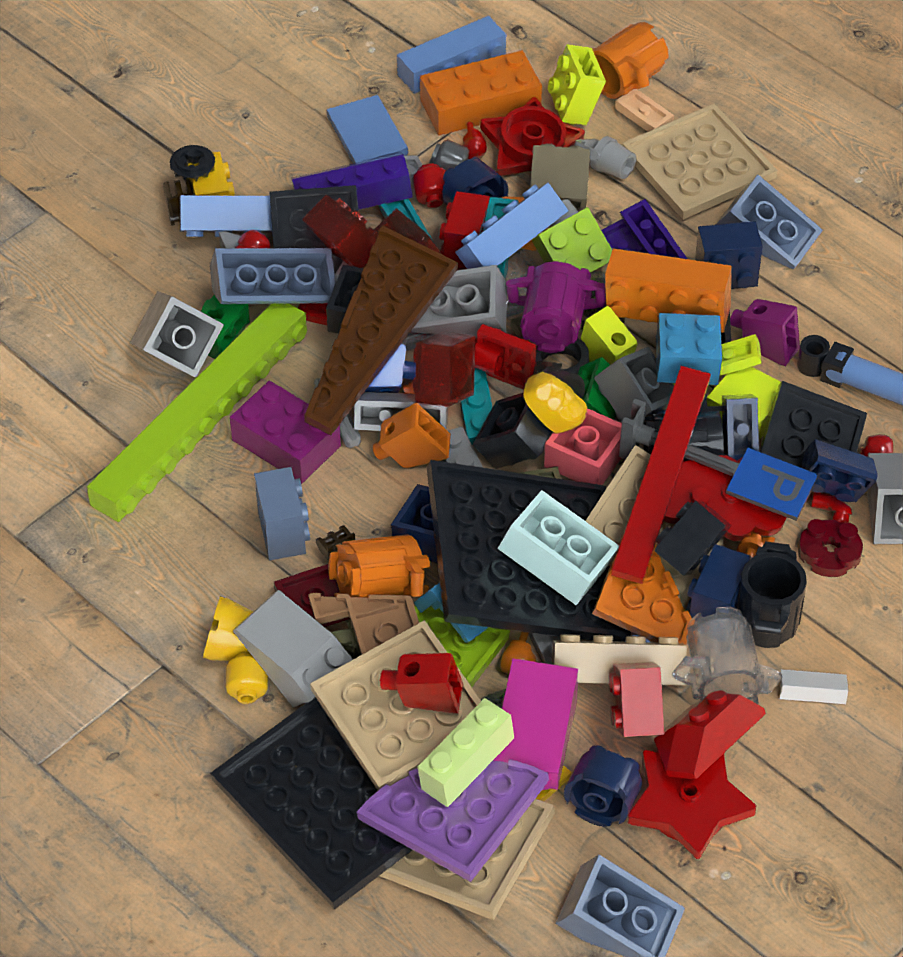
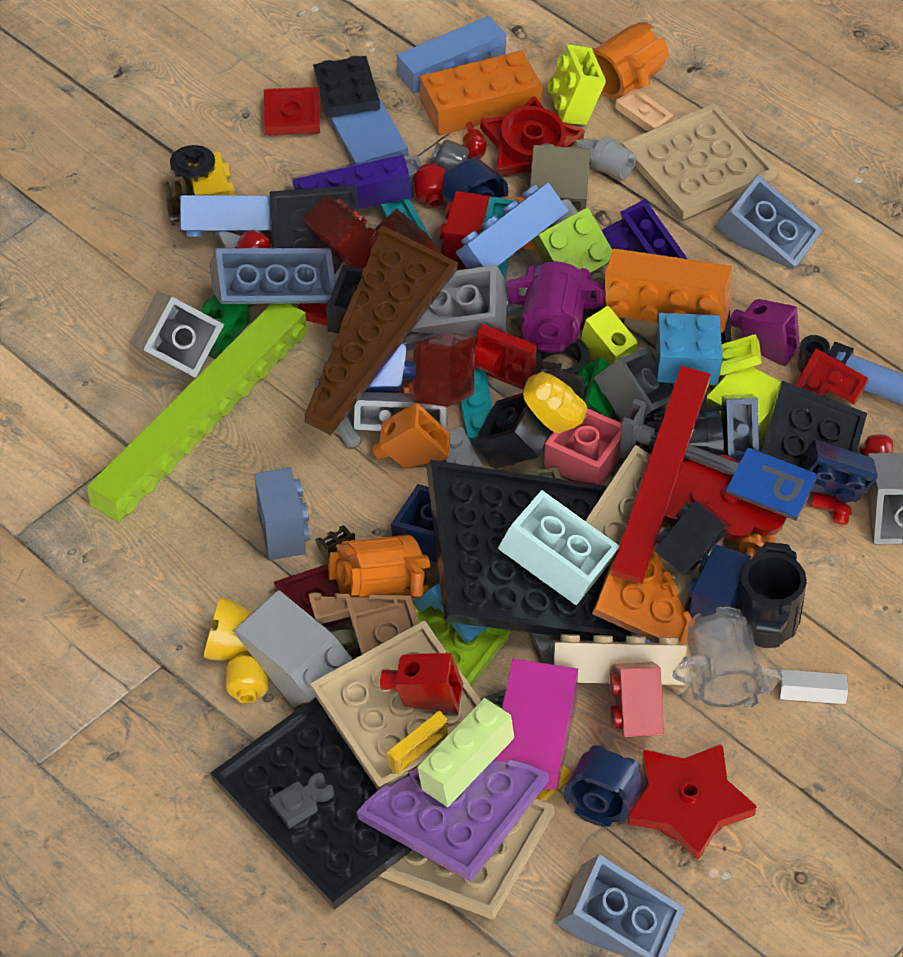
(276, 431): magenta brick -> none
(291, 111): none -> red plate
(299, 802): none -> dark grey plate
(346, 86): none -> black plate
(417, 743): none -> yellow tile
(517, 650): orange piece -> none
(705, 733): red wedge -> none
(735, 246): dark blue brick -> none
(829, 374): none -> red plate
(835, 533): dark red plate -> none

